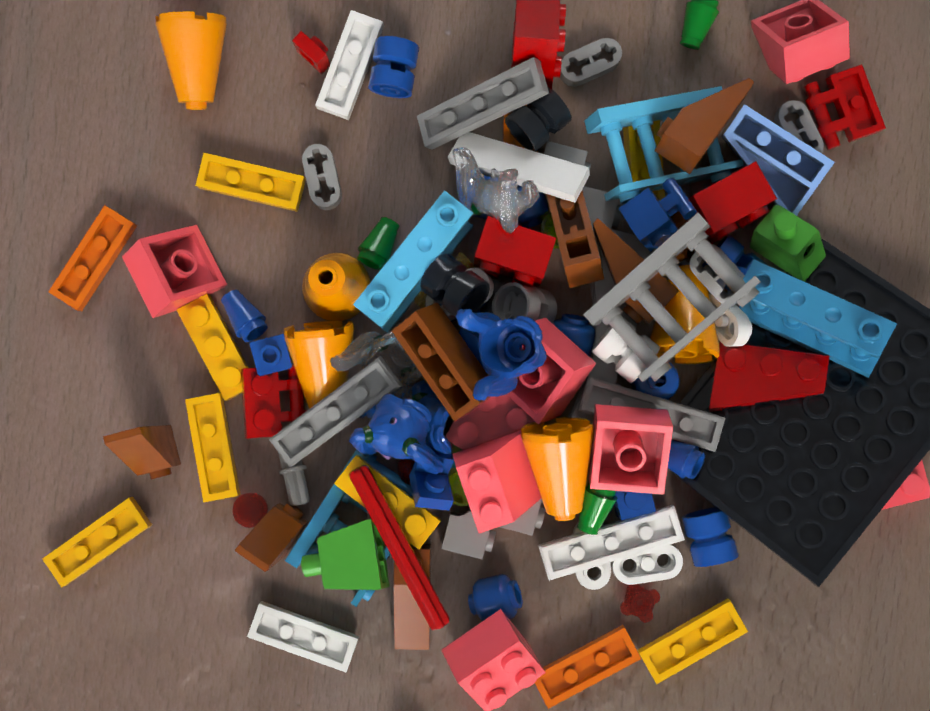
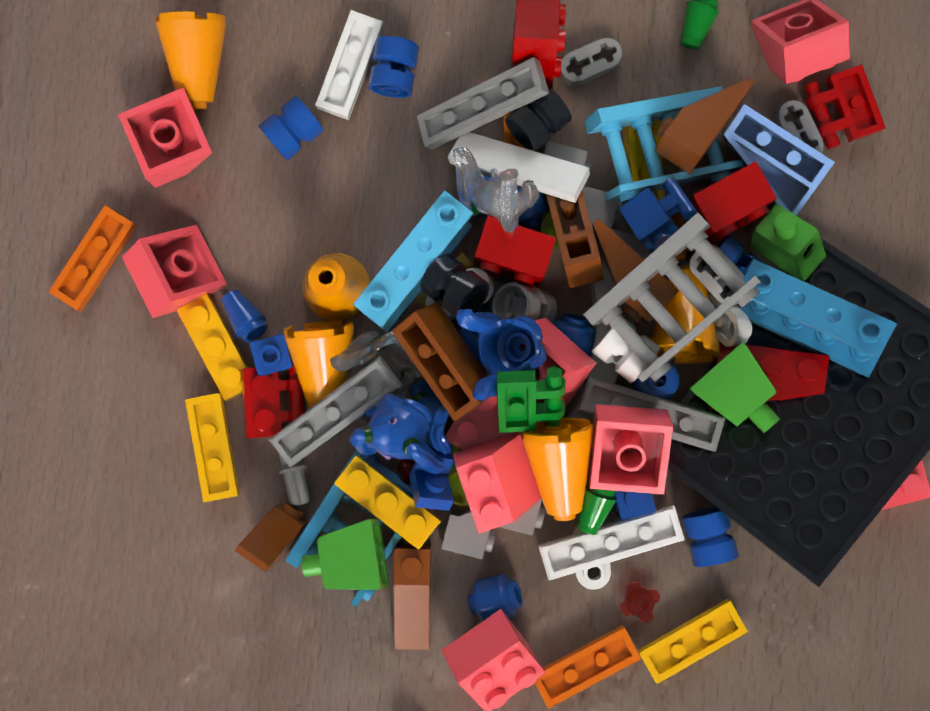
(97, 541): yellow plate -> none
(146, 449): dark orange slope -> none
(166, 137): none -> coral slope
(249, 509): clear red plate -> none
(250, 182): yellow plate -> none
(291, 127): none -> blue wheel
(303, 636): white plate -> none
(312, 51): red plate -> none
(313, 177): light grey beam -> none
(379, 244): green cone -> none
(399, 547): red axle -> none
(518, 396): none -> green plate
(646, 566): white plate -> none
(685, 459): blue cone -> none
(739, 389): none -> bright green torso

